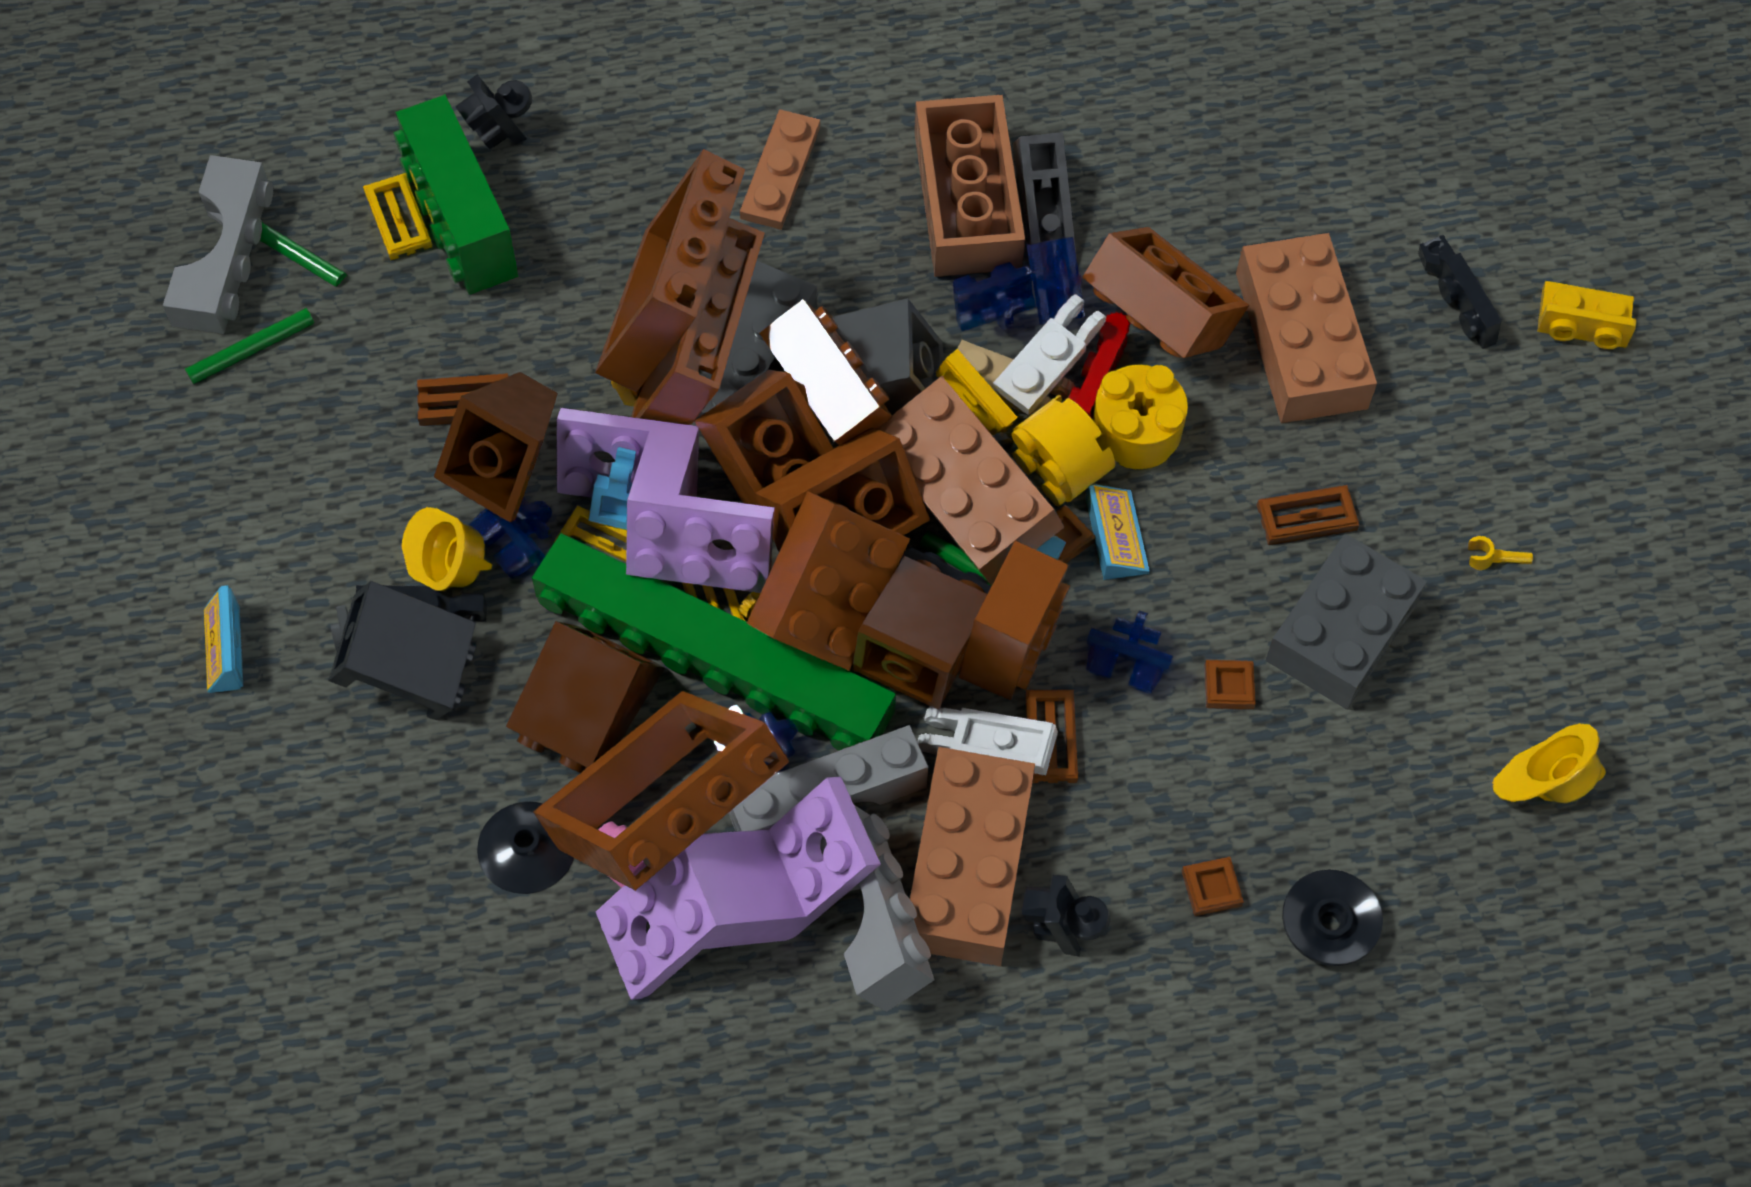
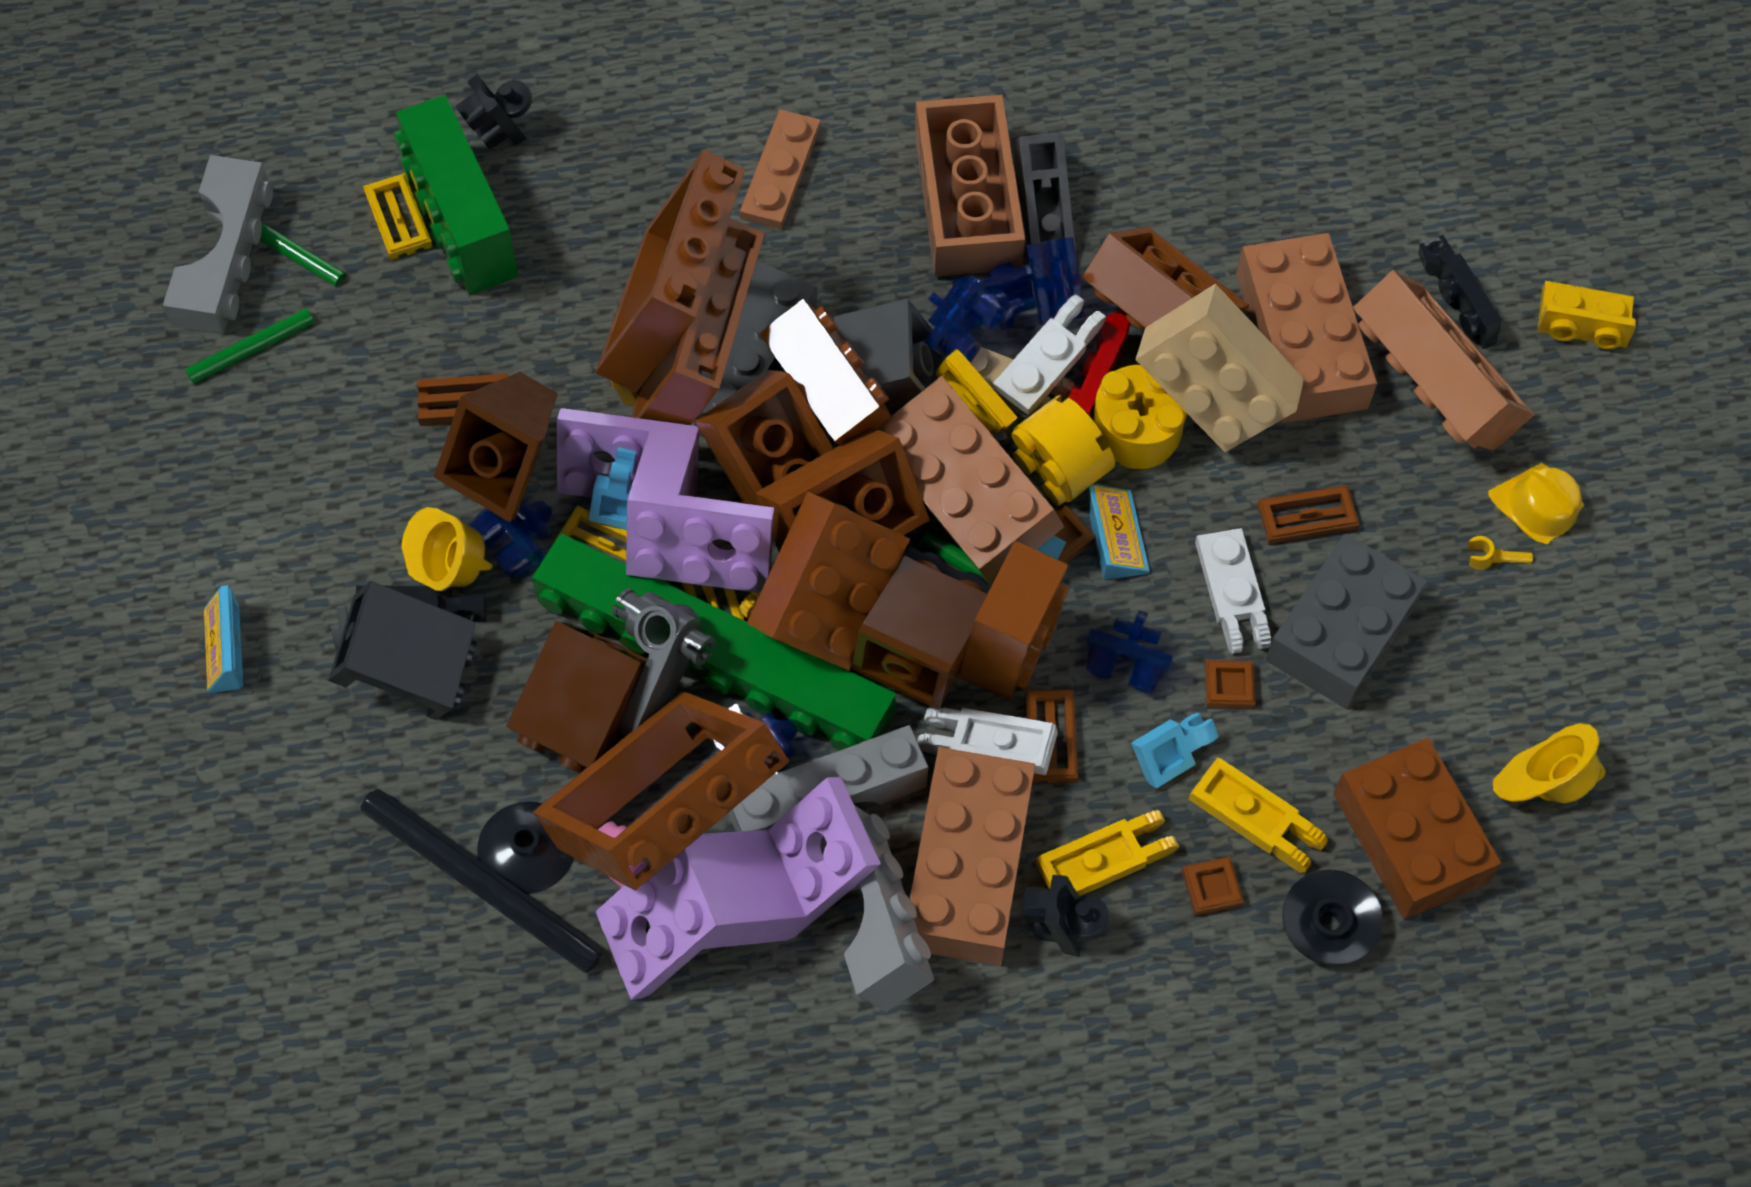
(482, 880): none -> black axle
(667, 656): none -> dark grey piece
(958, 315): none -> clear blue hips
(1106, 854): none -> yellow hinge
(1168, 748): none -> medium azure plate
(1220, 368): none -> tan brick
(1233, 587): none -> white hinge
(1256, 813): none -> yellow hinge
(1416, 828): none -> dark orange brick
(1442, 362): none -> nougat brick
(1540, 502): none -> yellow piece

